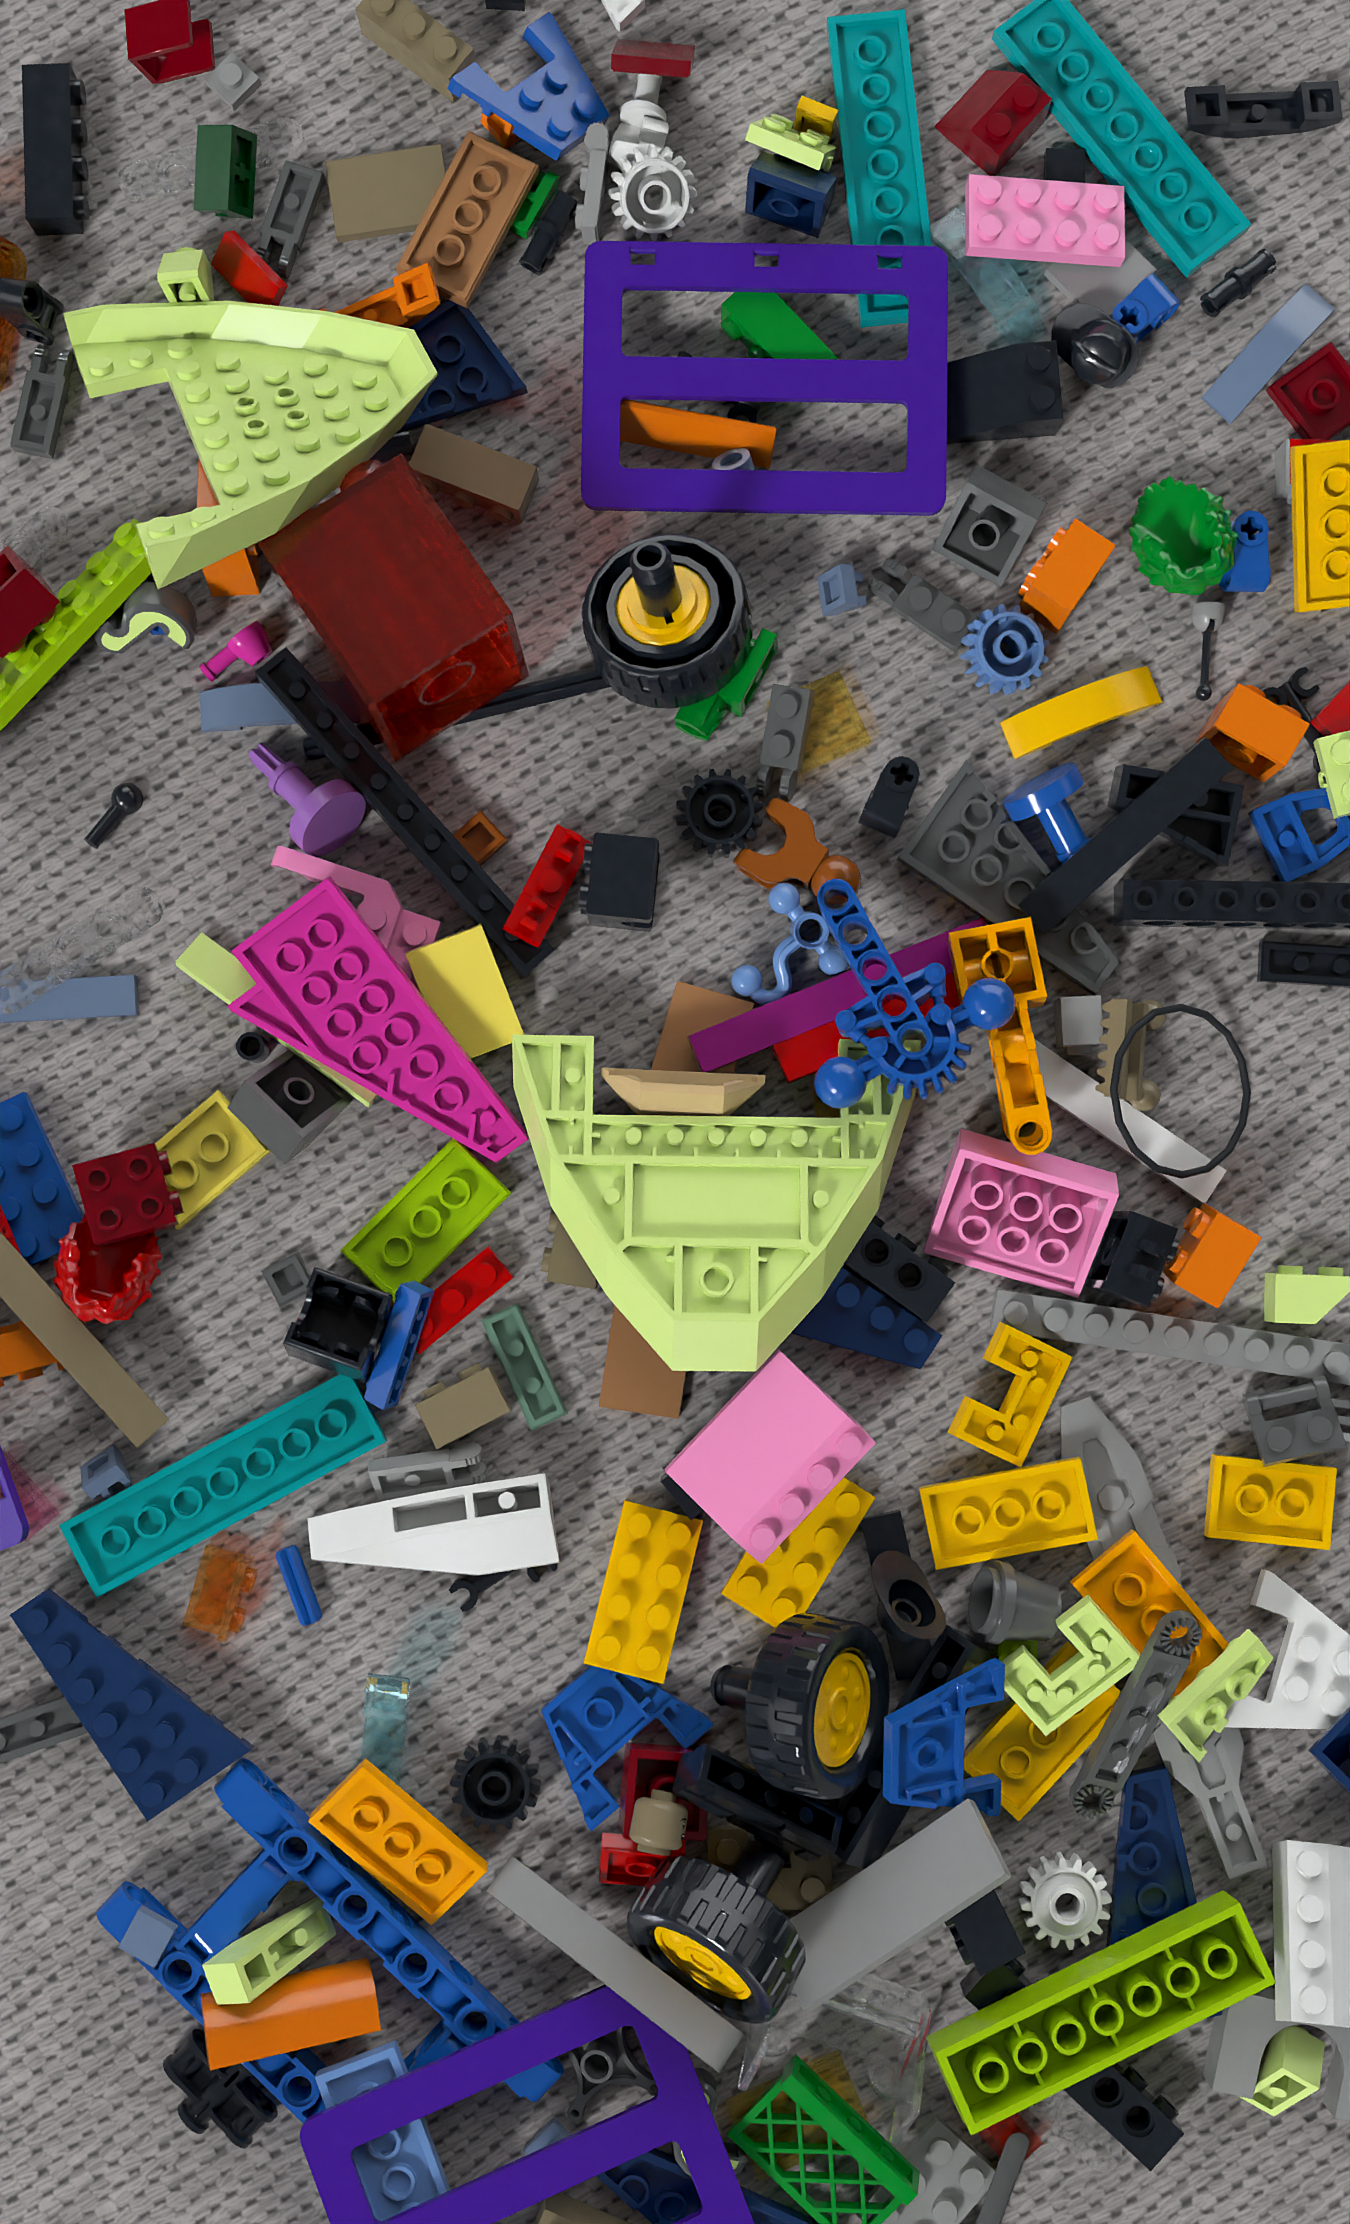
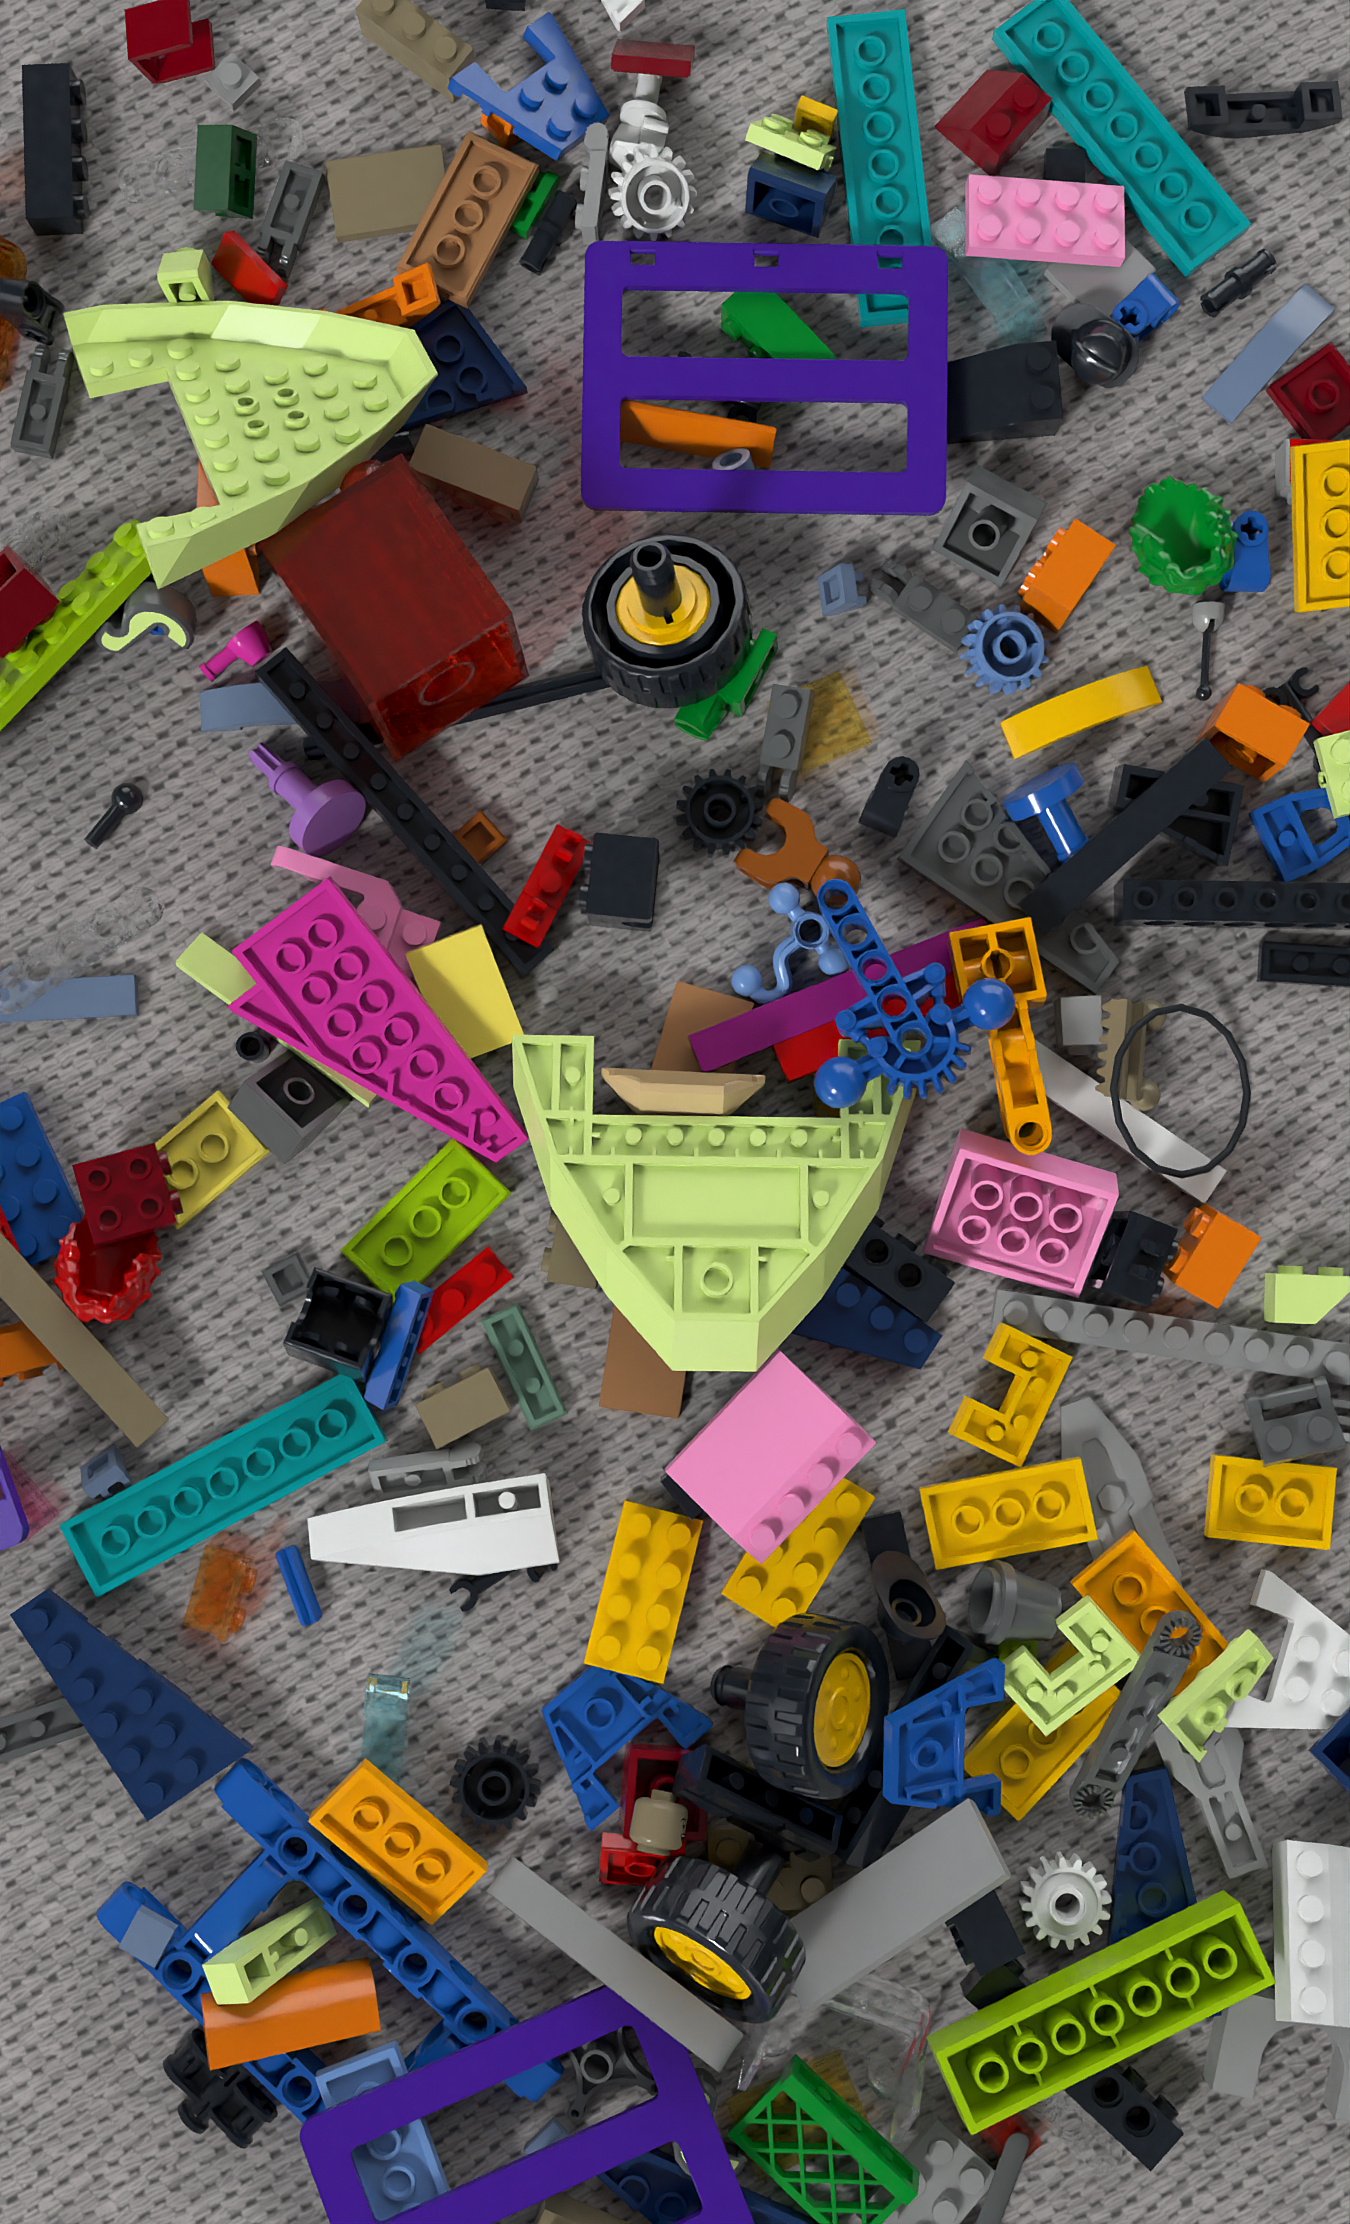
(1288, 2070): yellowish green slope -> none

